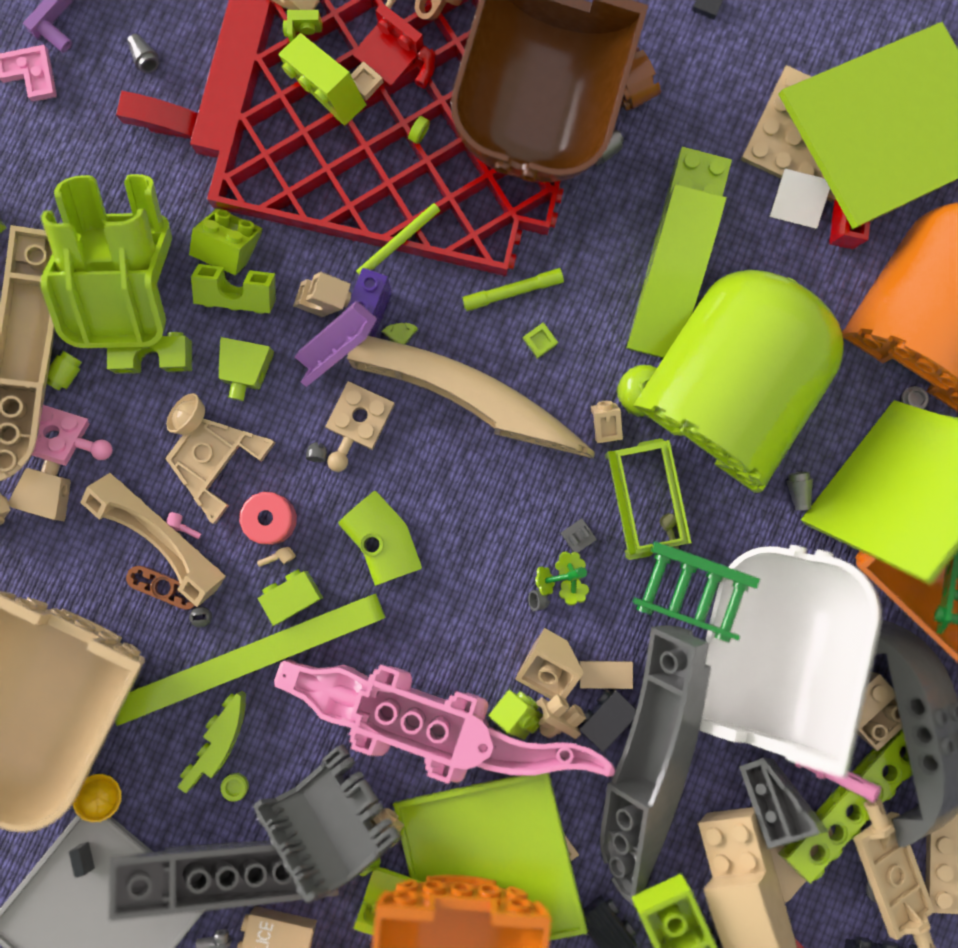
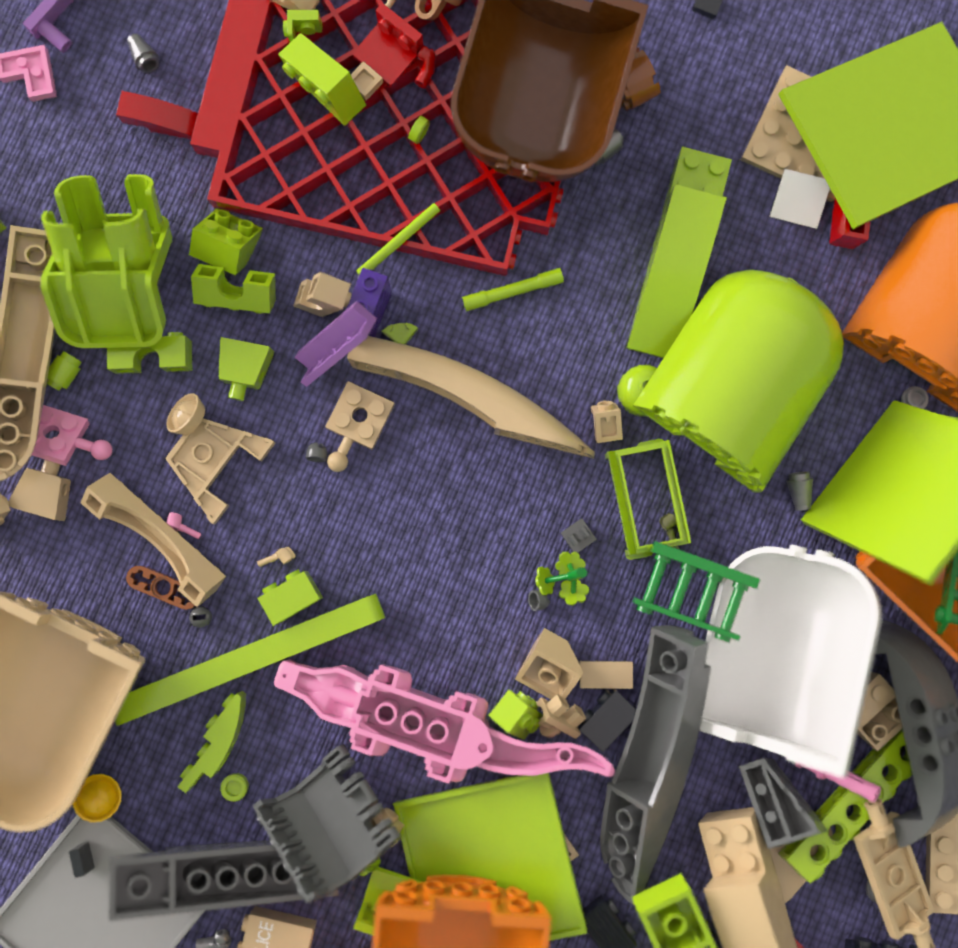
(283, 518): coral piece -> none
(396, 548): lime panel -> none
(540, 340): lime tile -> none

